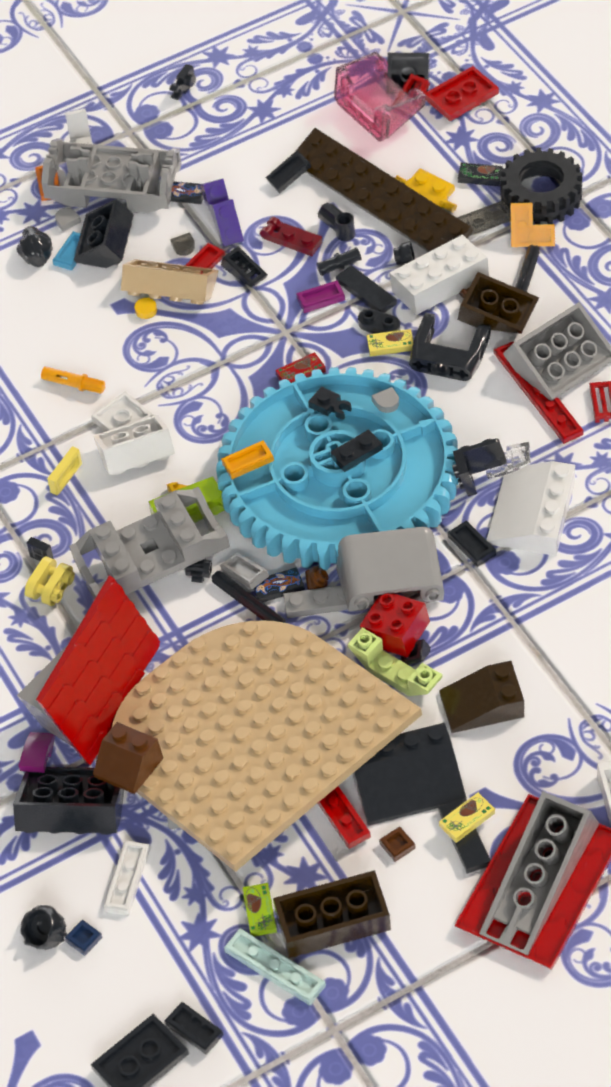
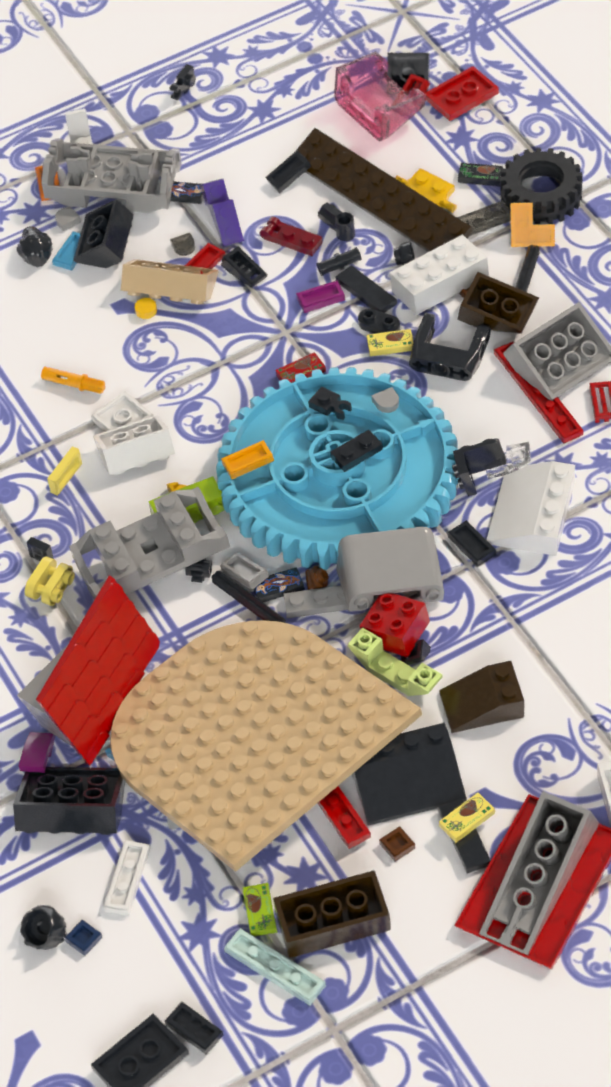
(127, 758): reddish brown slope -> none

